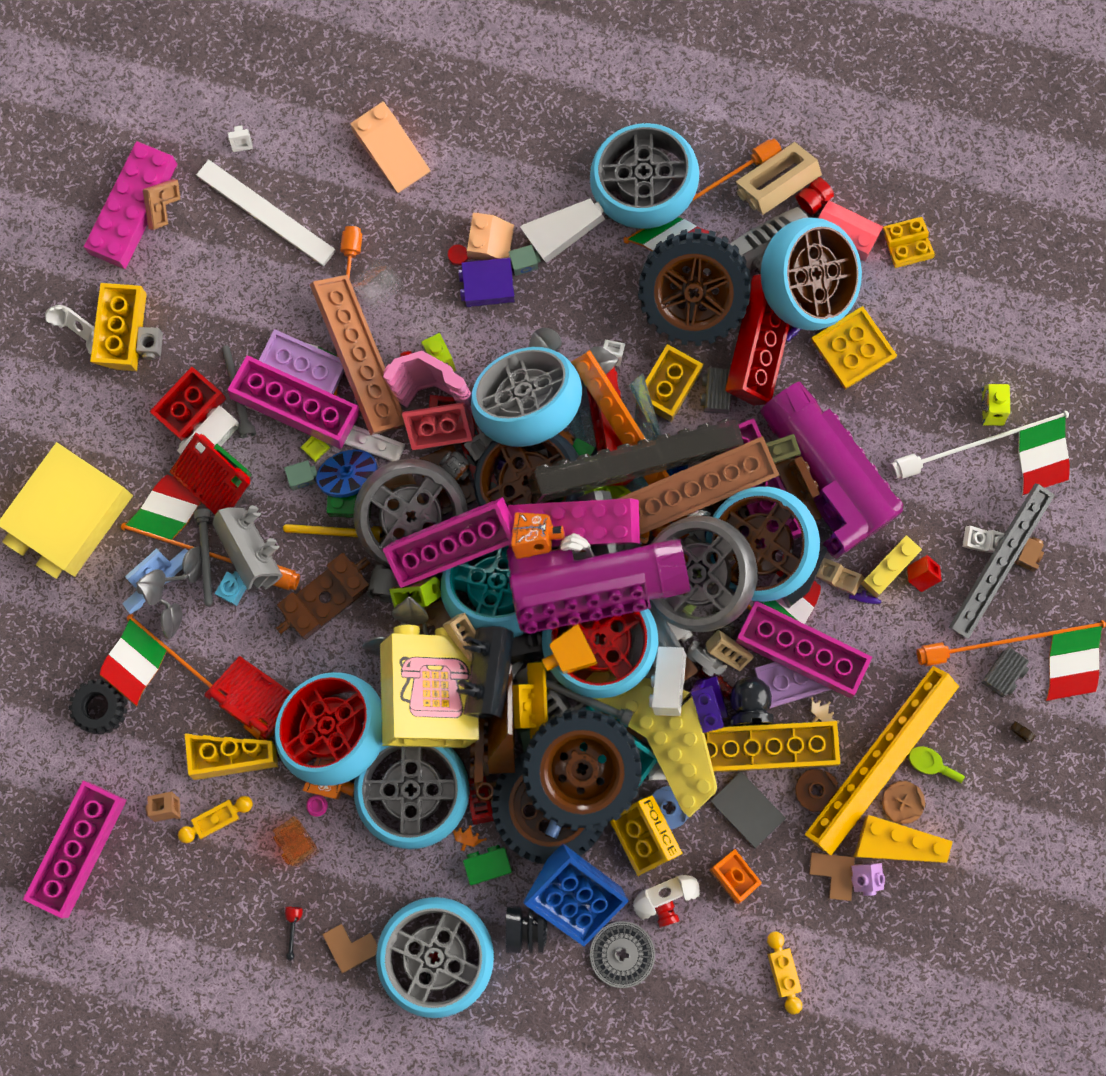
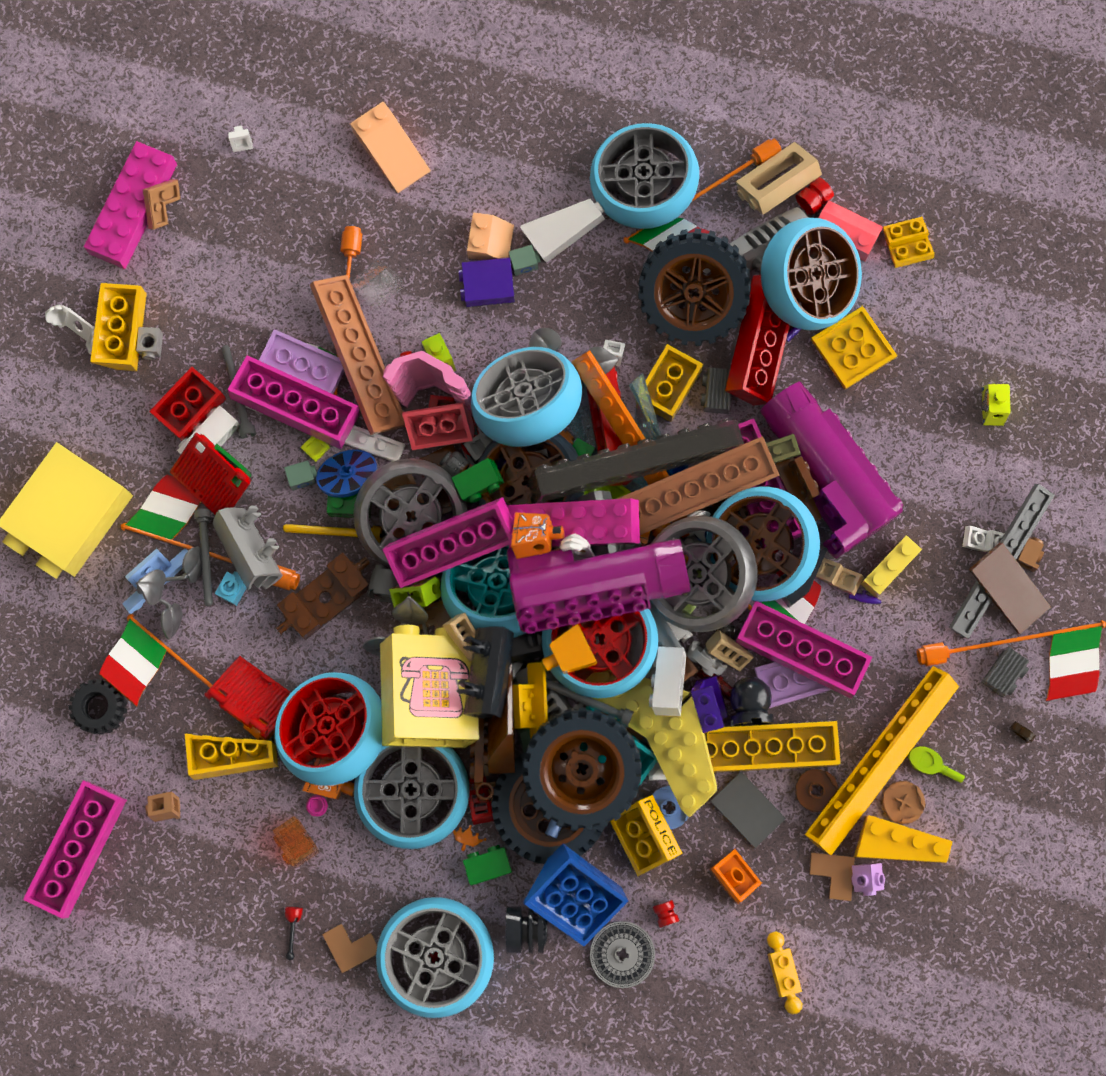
(215, 819): yellow plate -> none
(266, 213): white tile -> none
(457, 255): red tile -> none
(478, 480): none -> green brick
(649, 899): white piece -> none
(821, 712): tan piece -> none
(924, 573): red panel -> none
(1009, 588): none -> tile
(1040, 451): flag -> none

